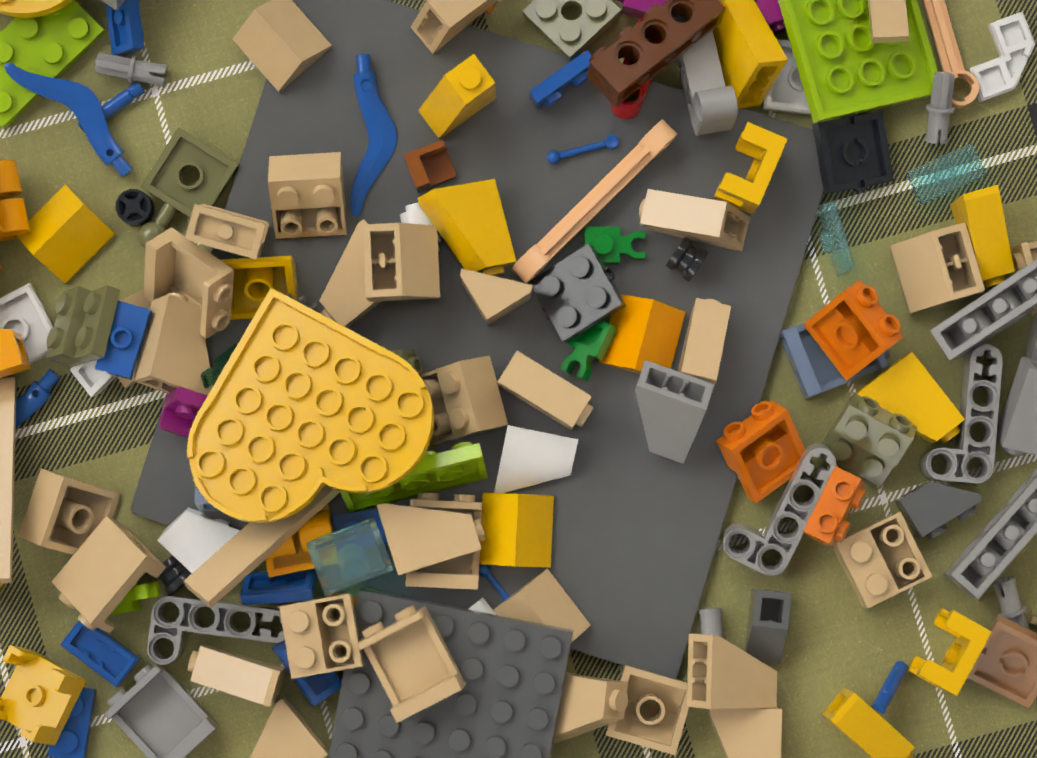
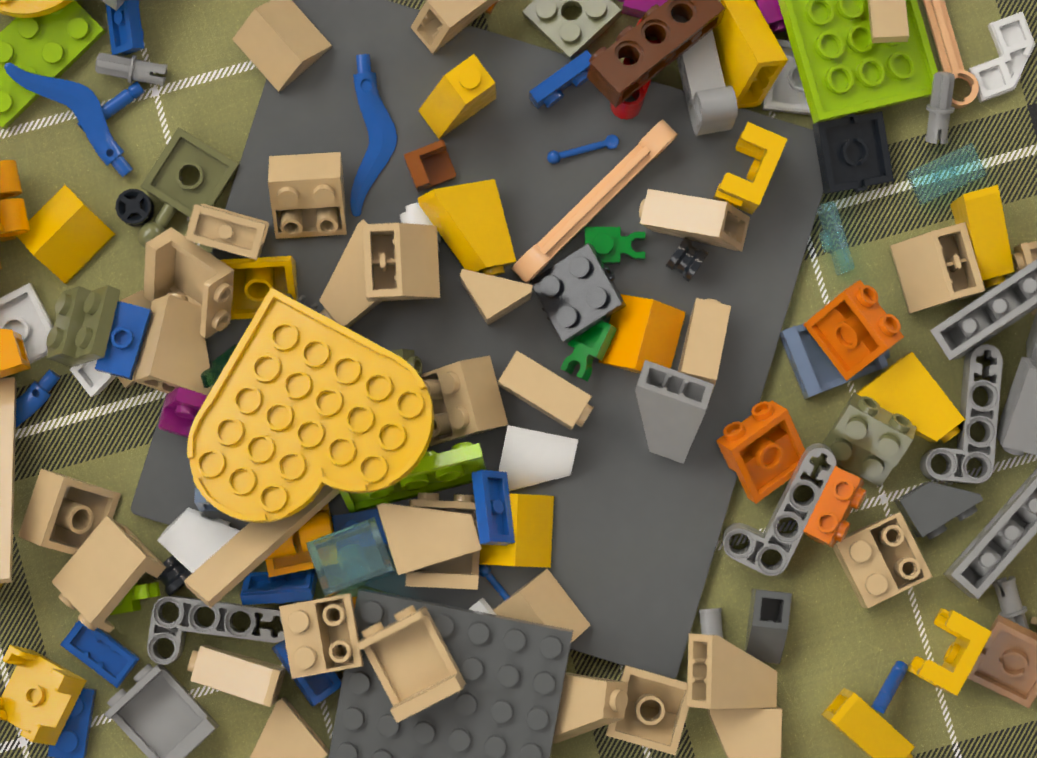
(493, 507): none -> blue plate

